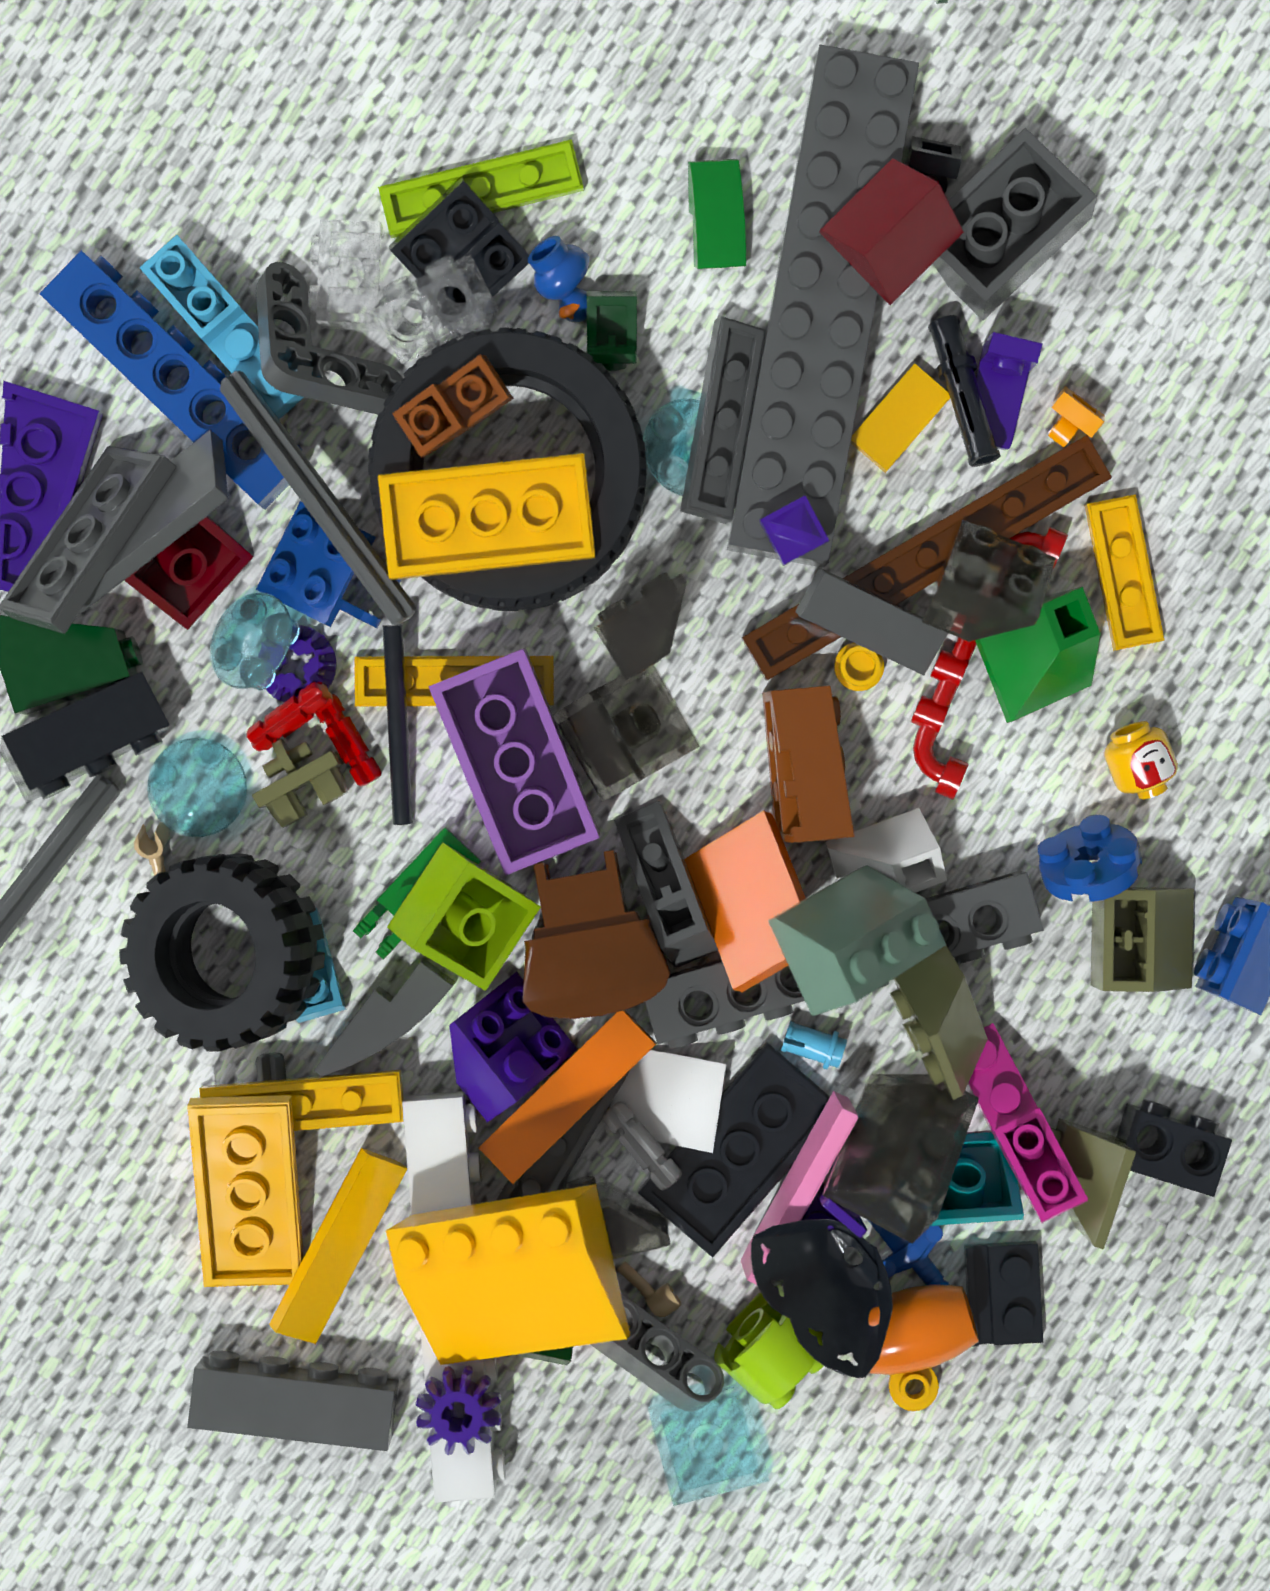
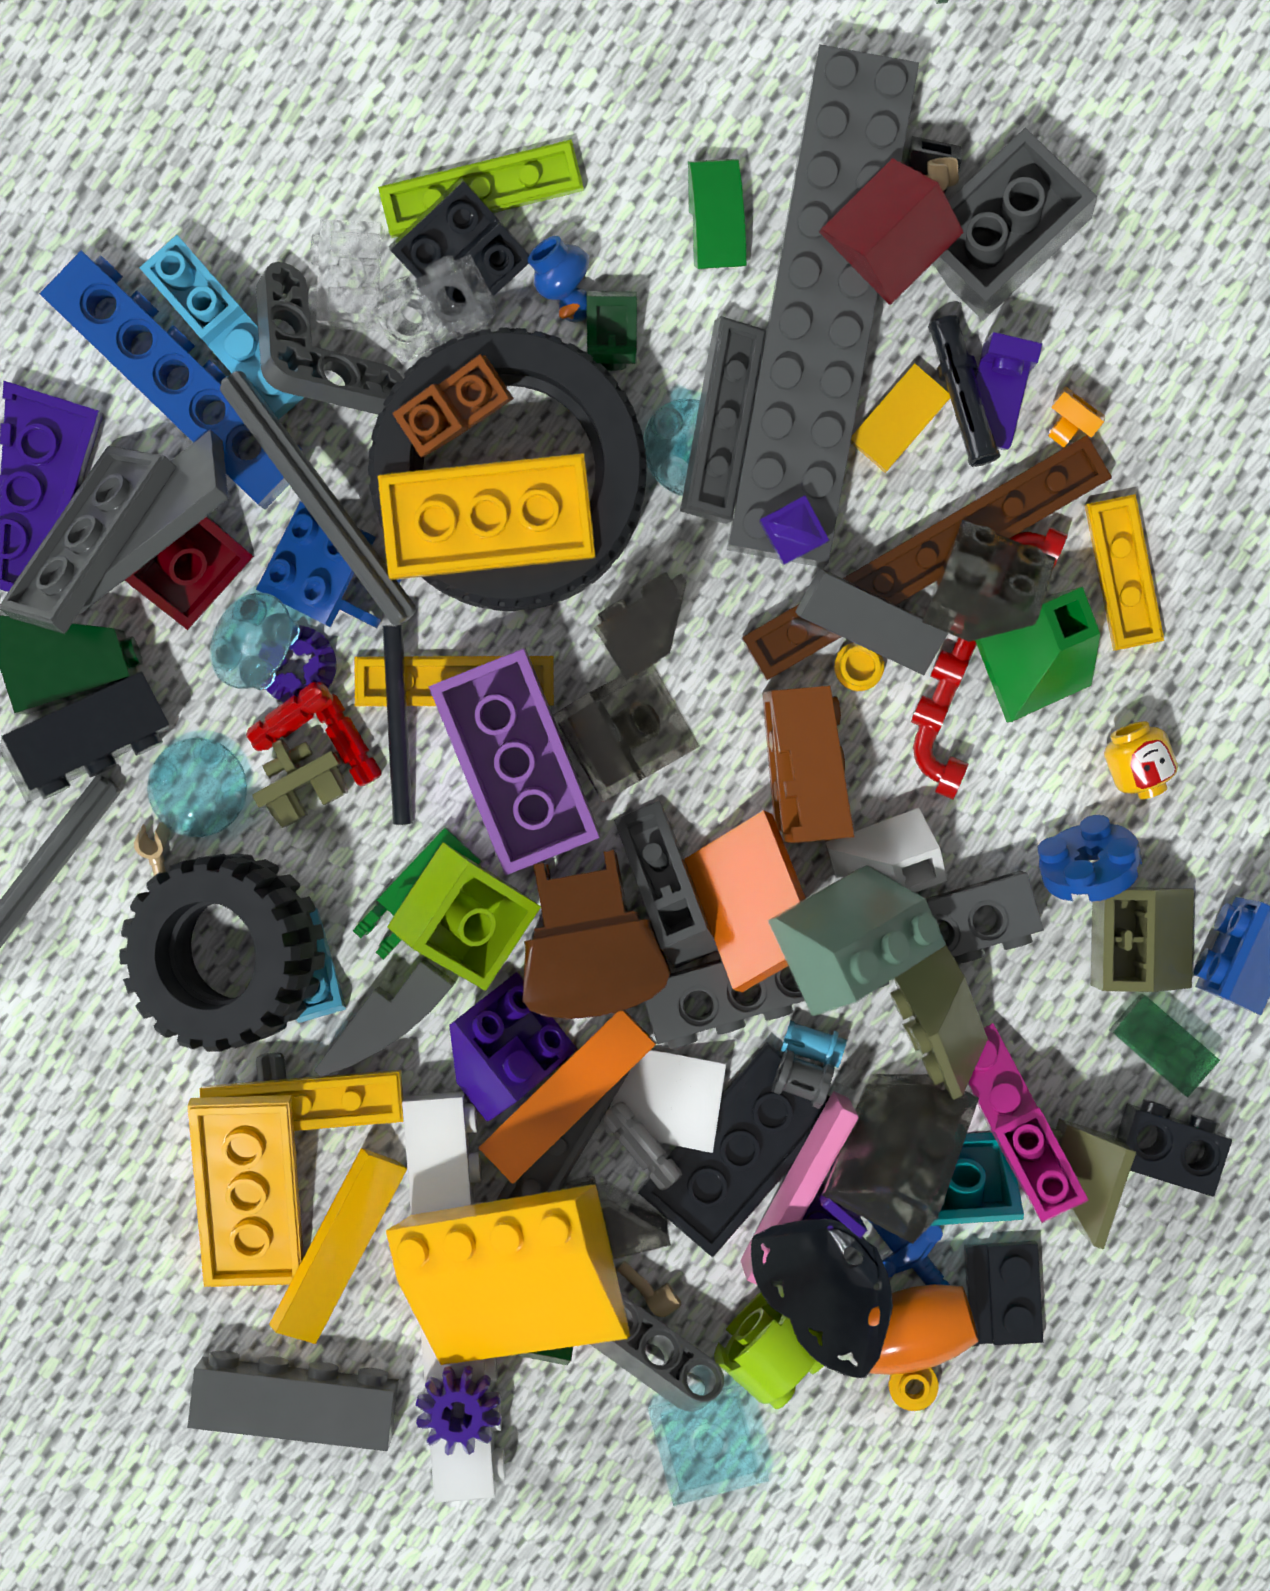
(803, 1079): none -> dark grey bush
(943, 171): none -> tan hand
(1164, 1045): none -> clear green plate

